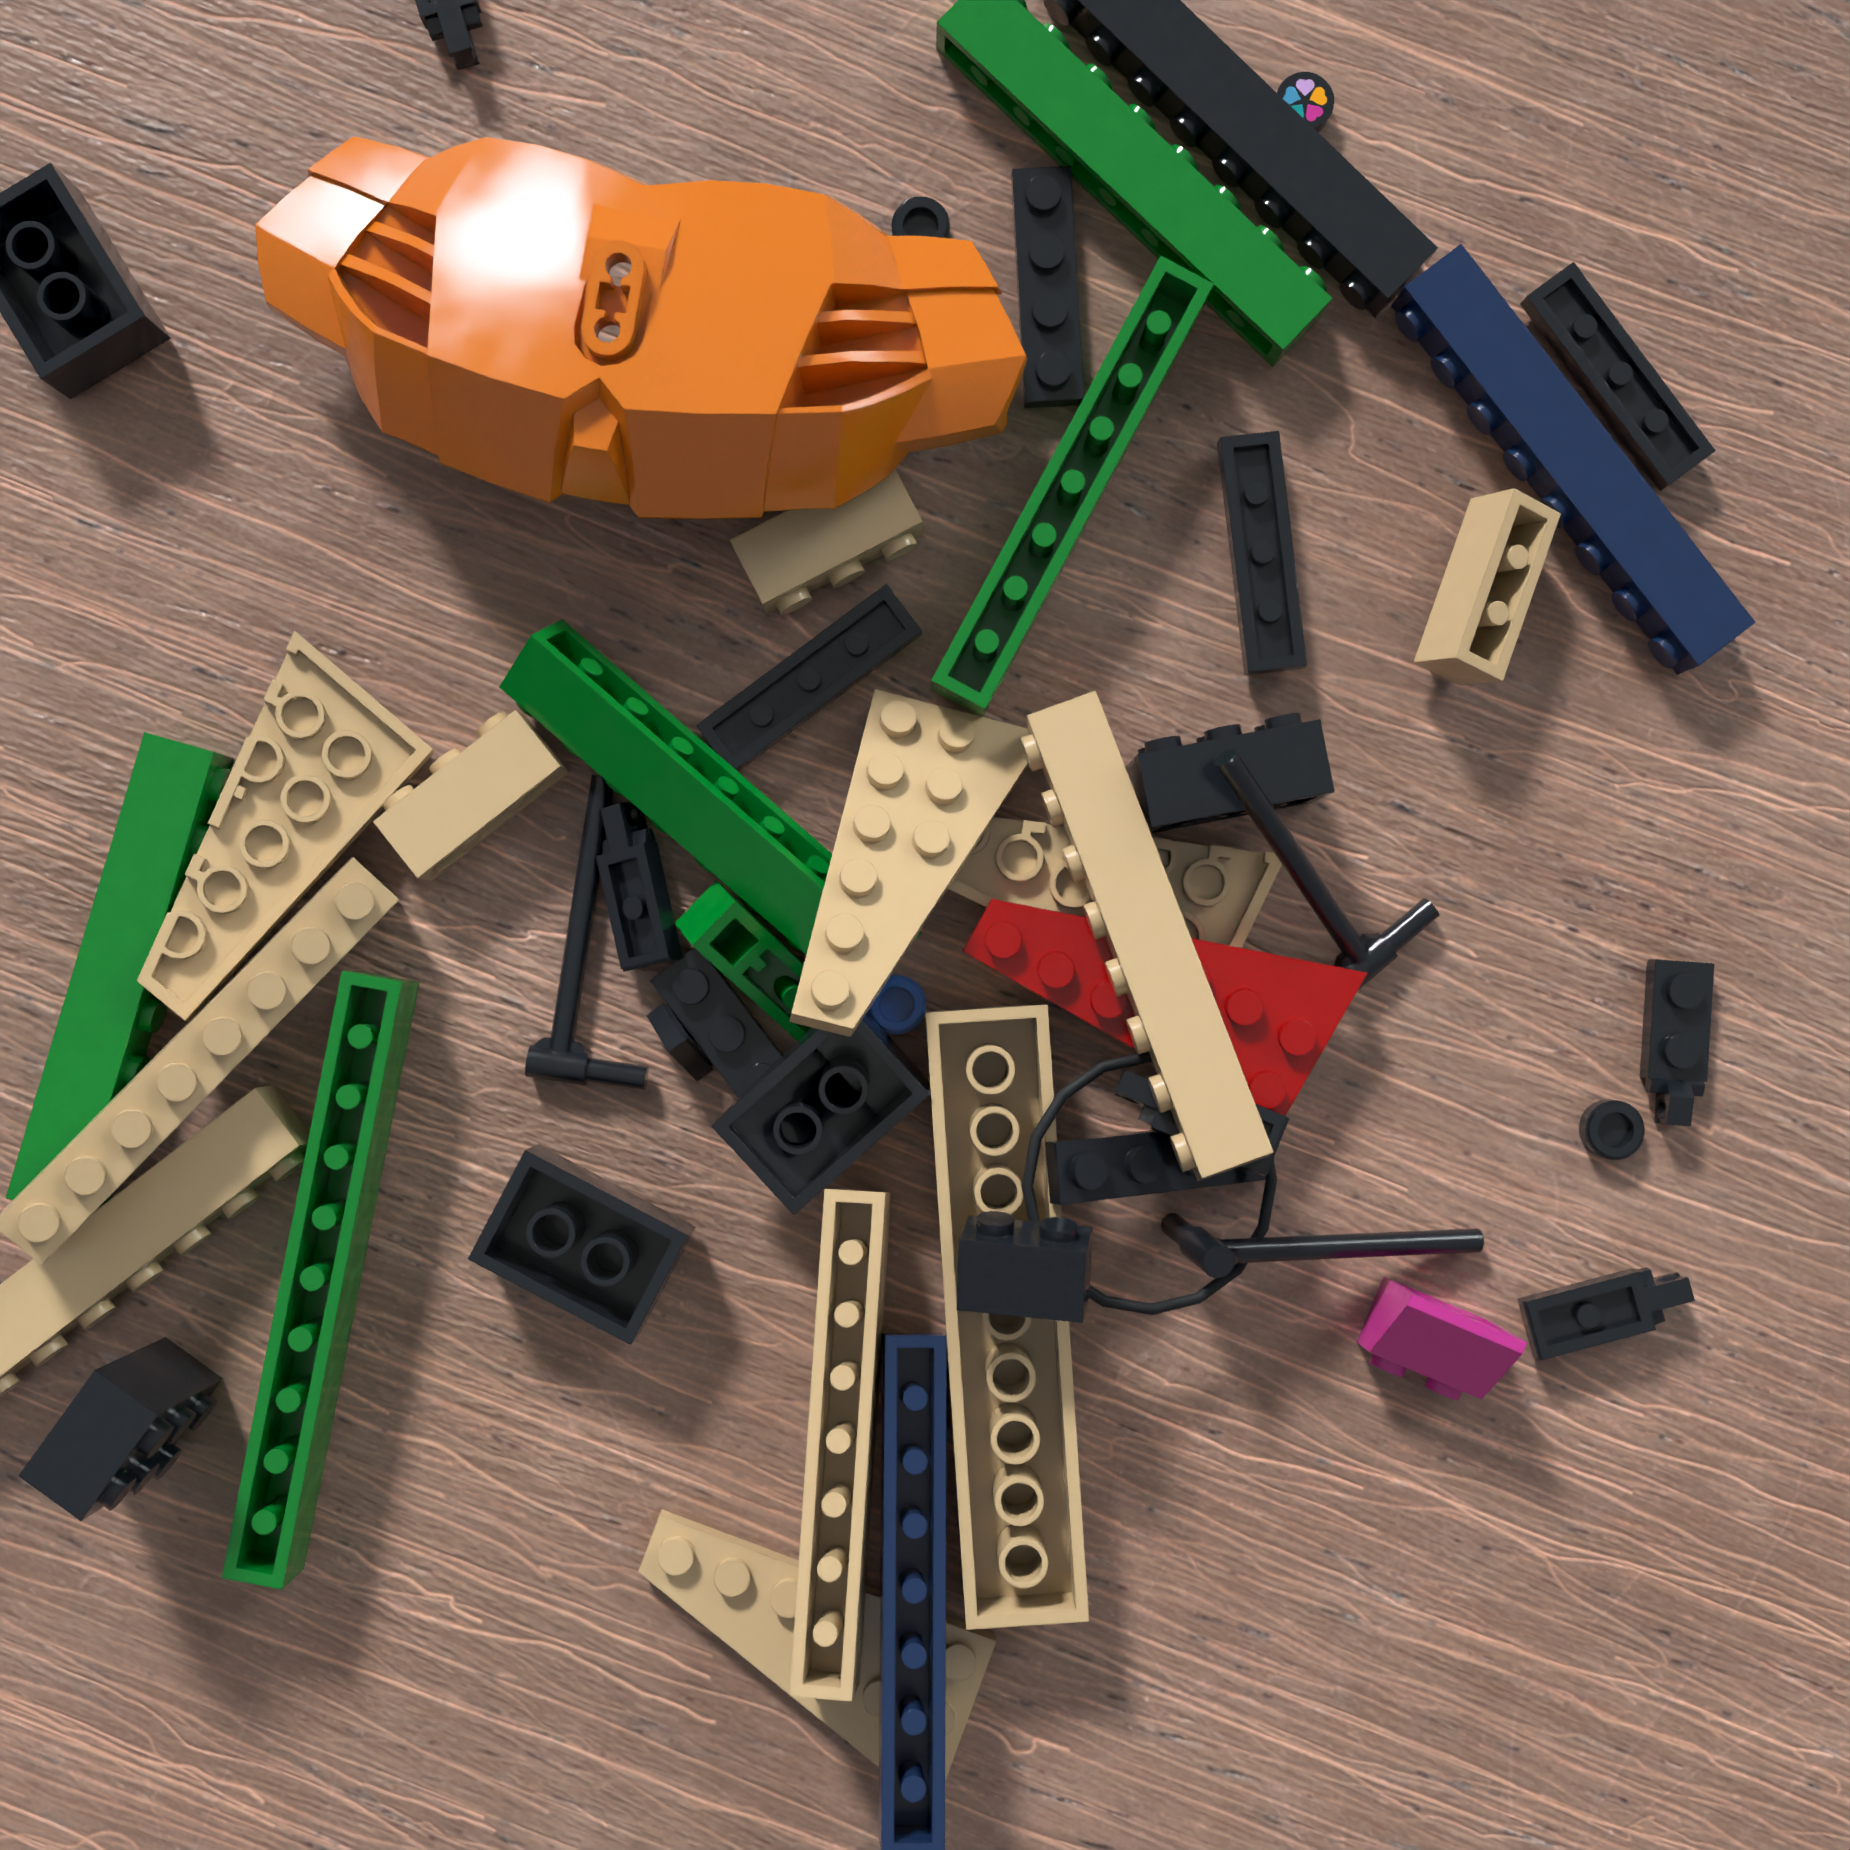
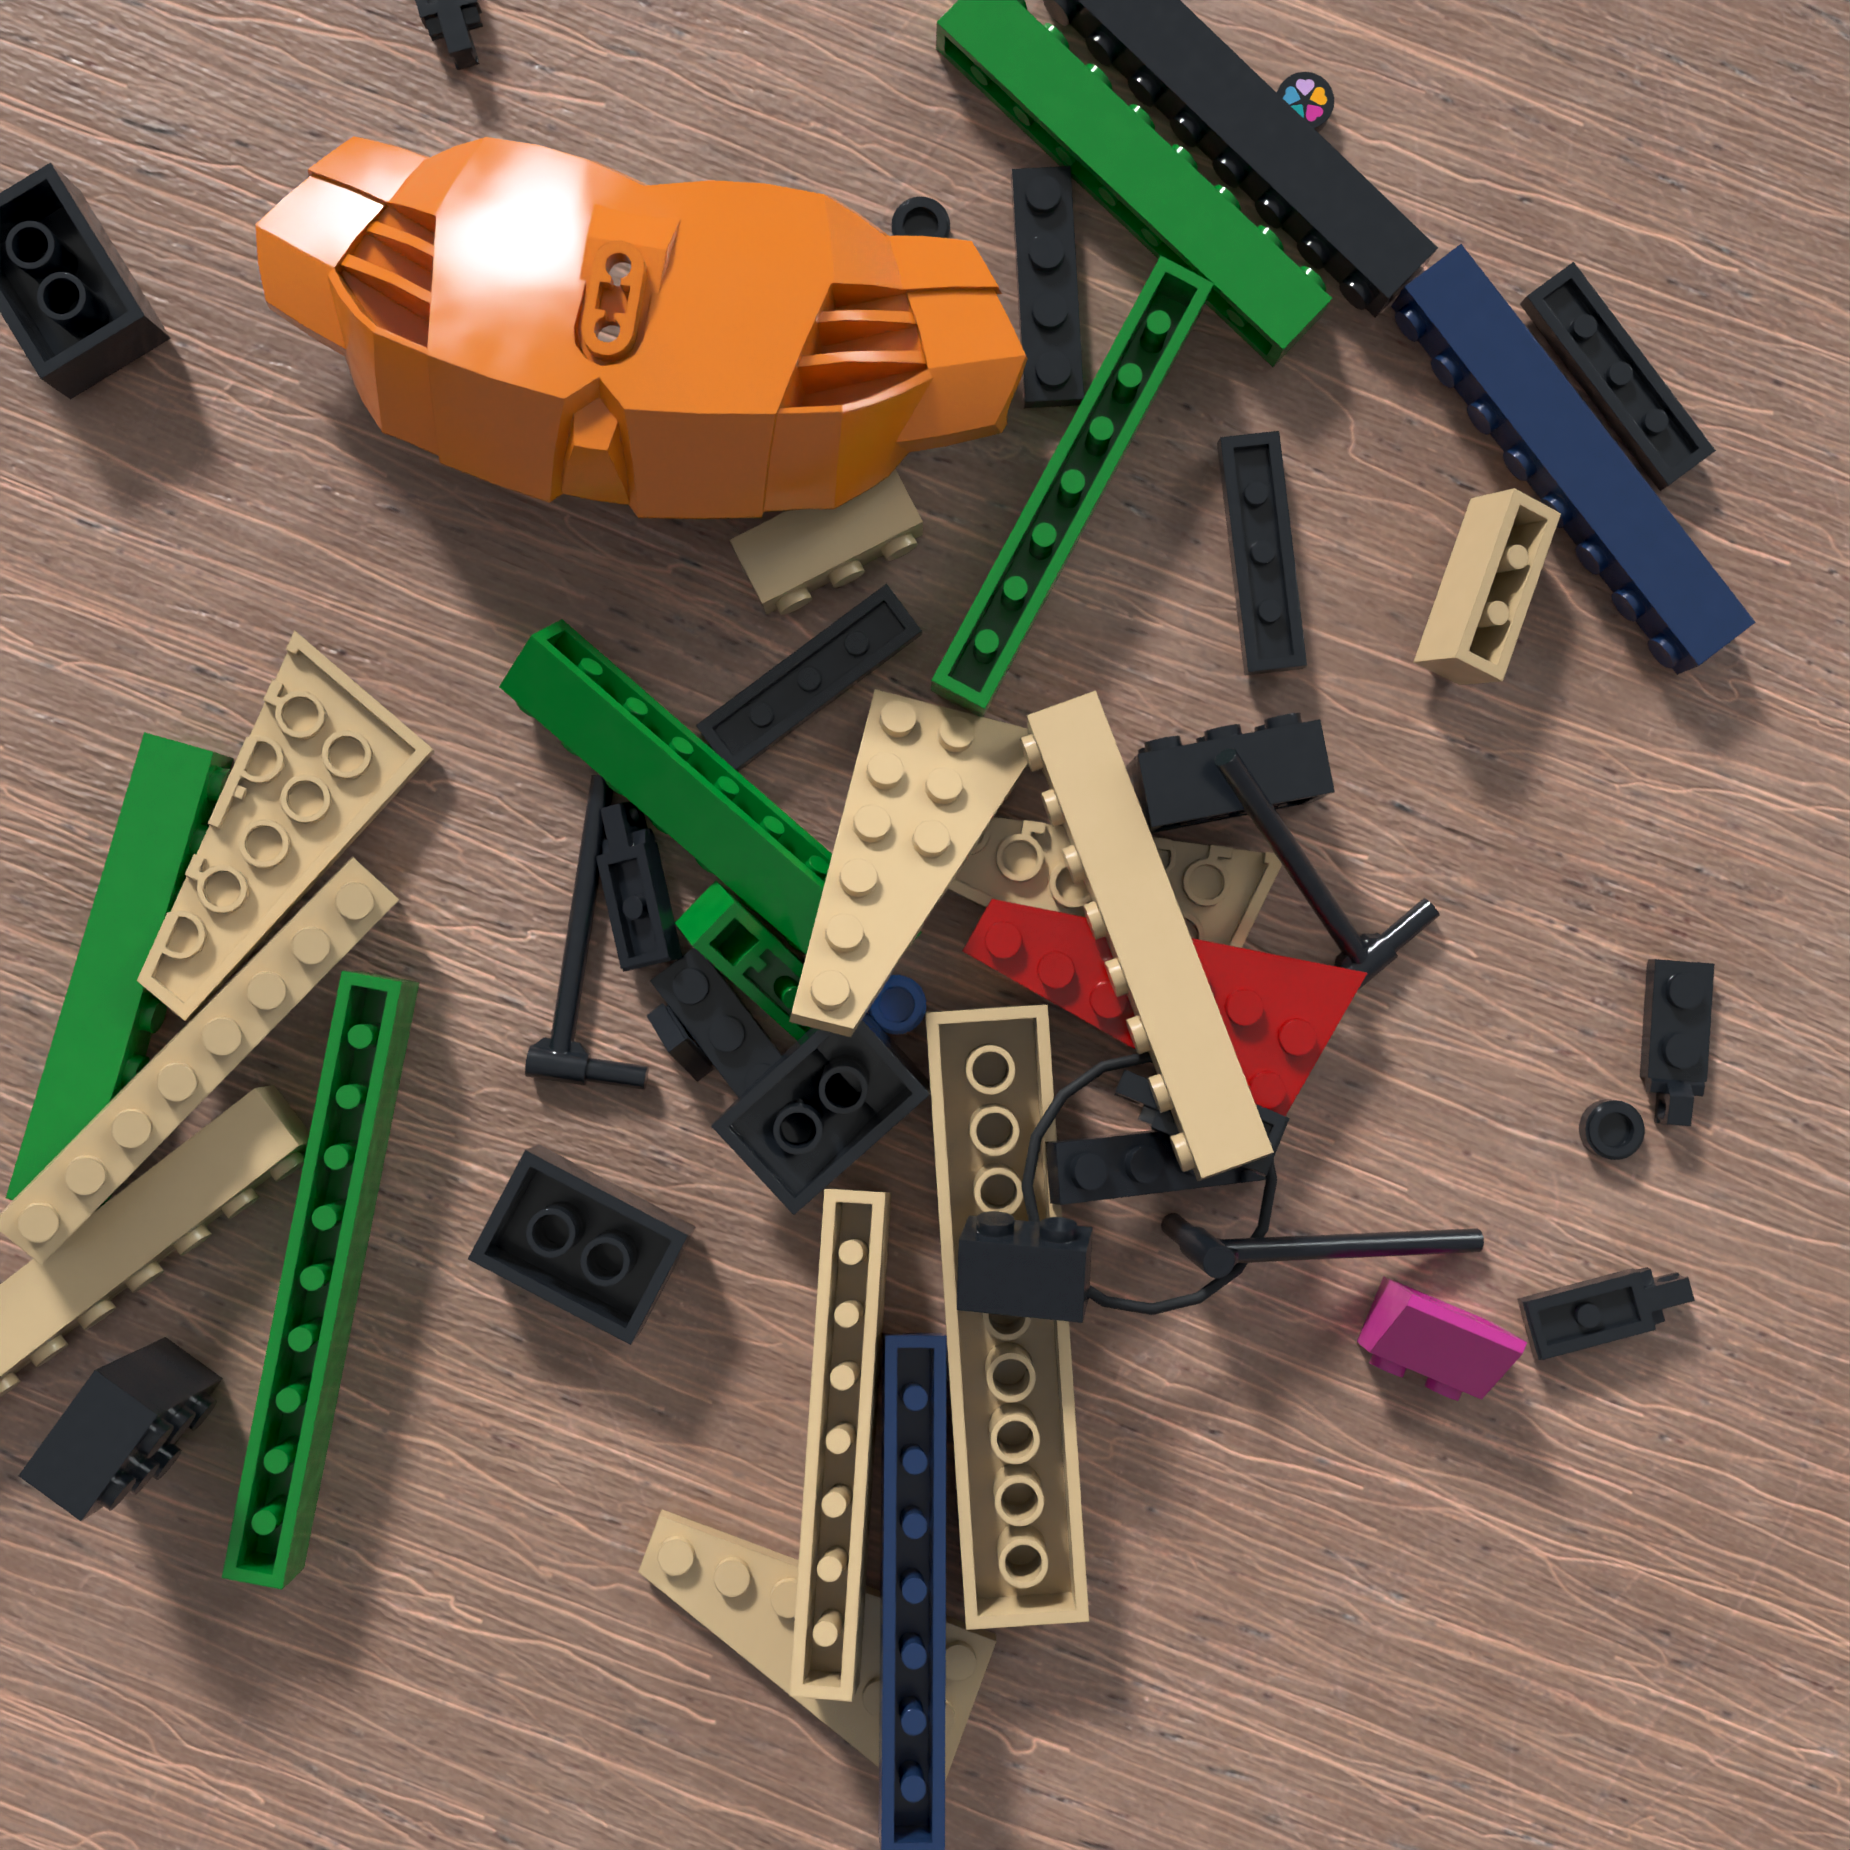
(470, 794): tan brick -> none

